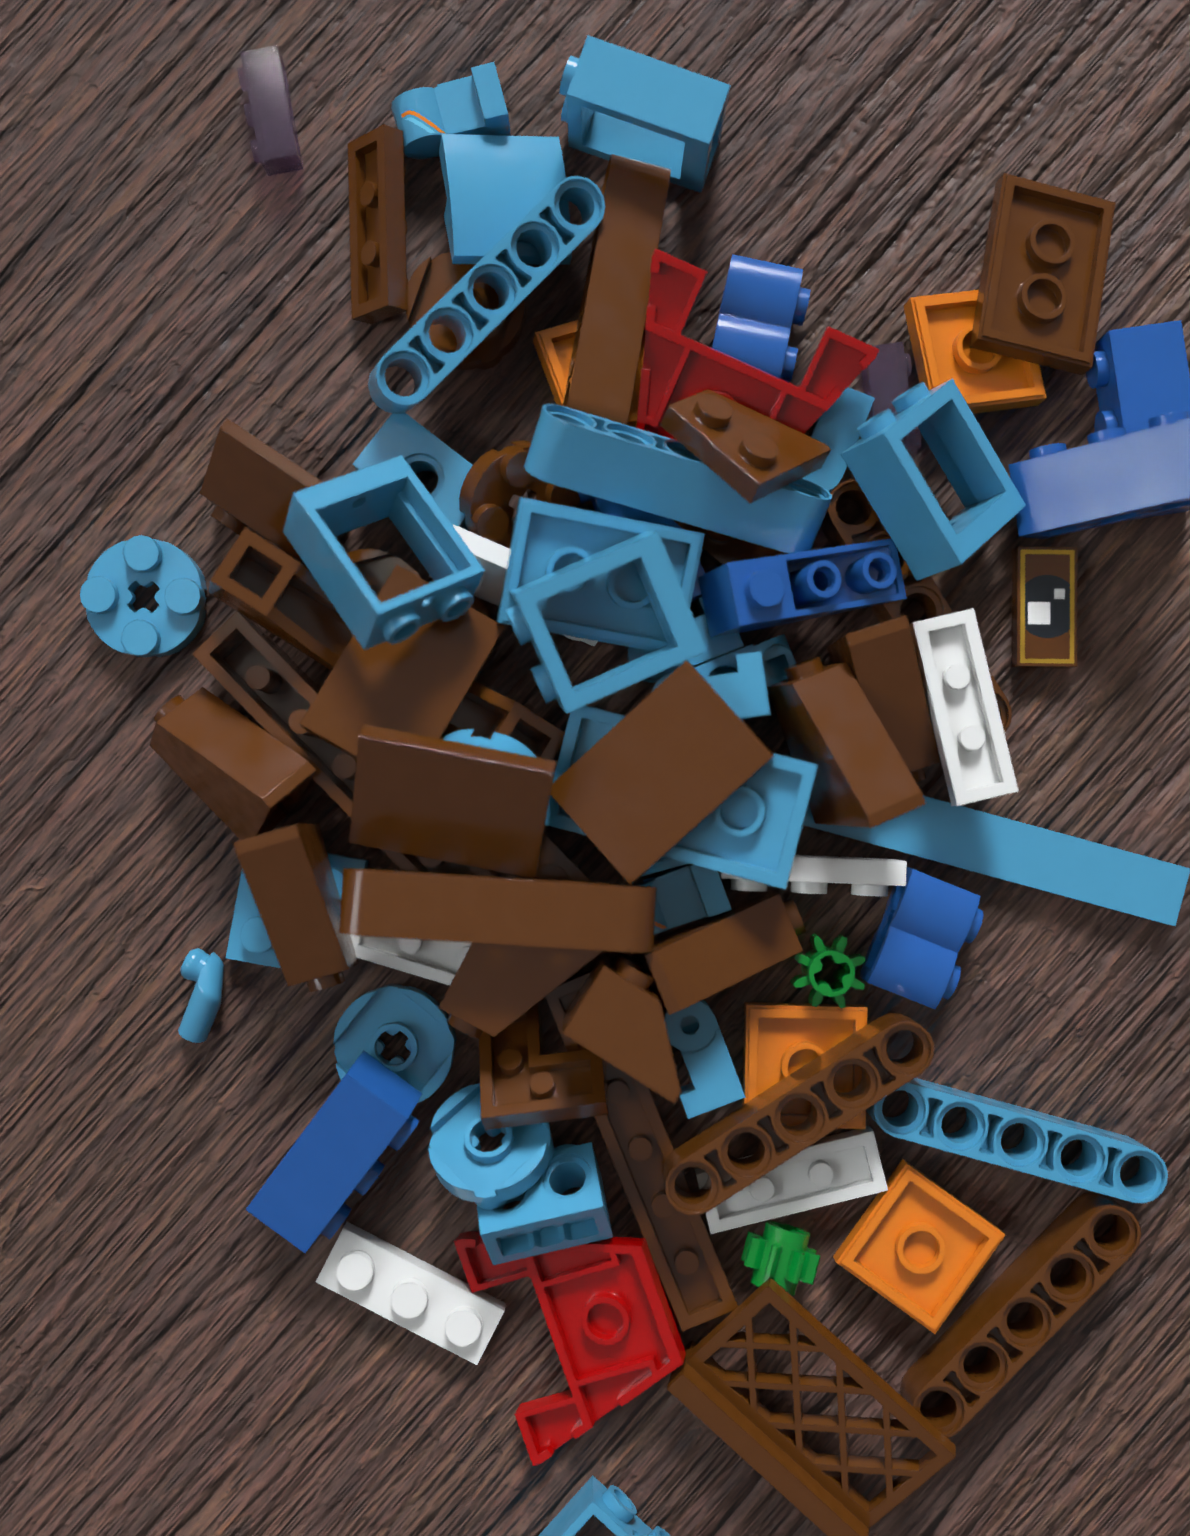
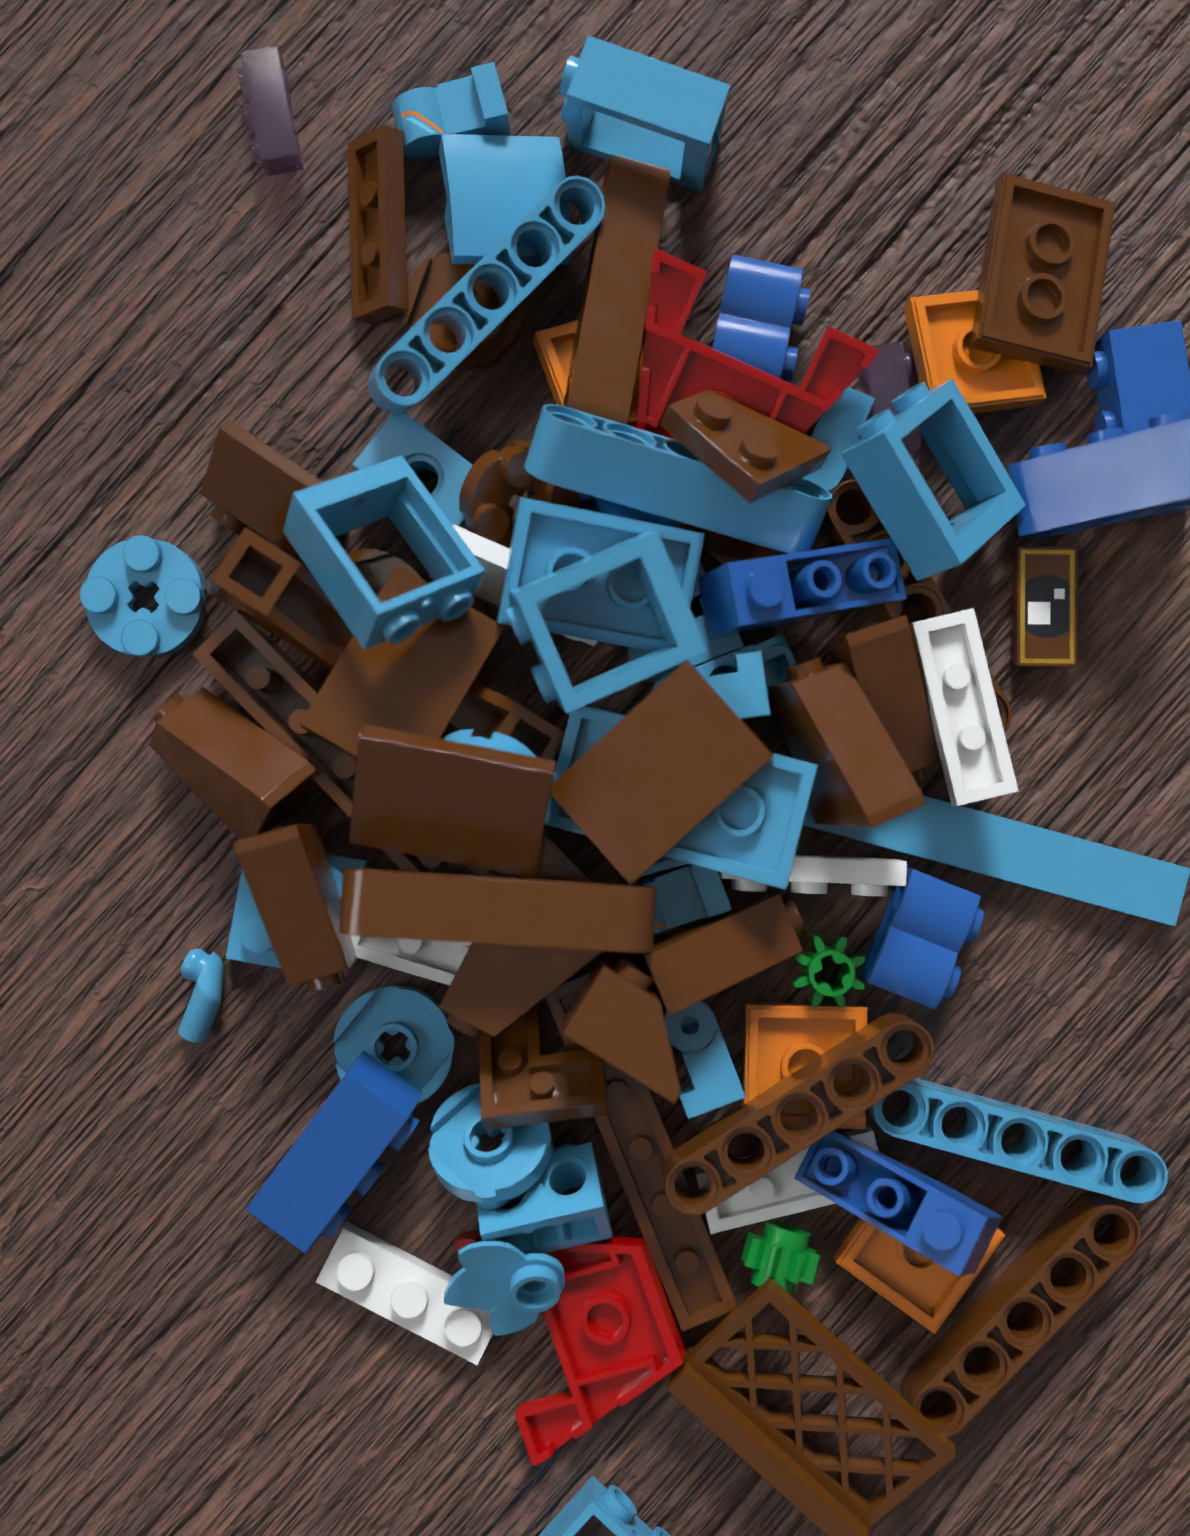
(505, 1283): none -> dark azure plate
(900, 1201): none -> blue slope

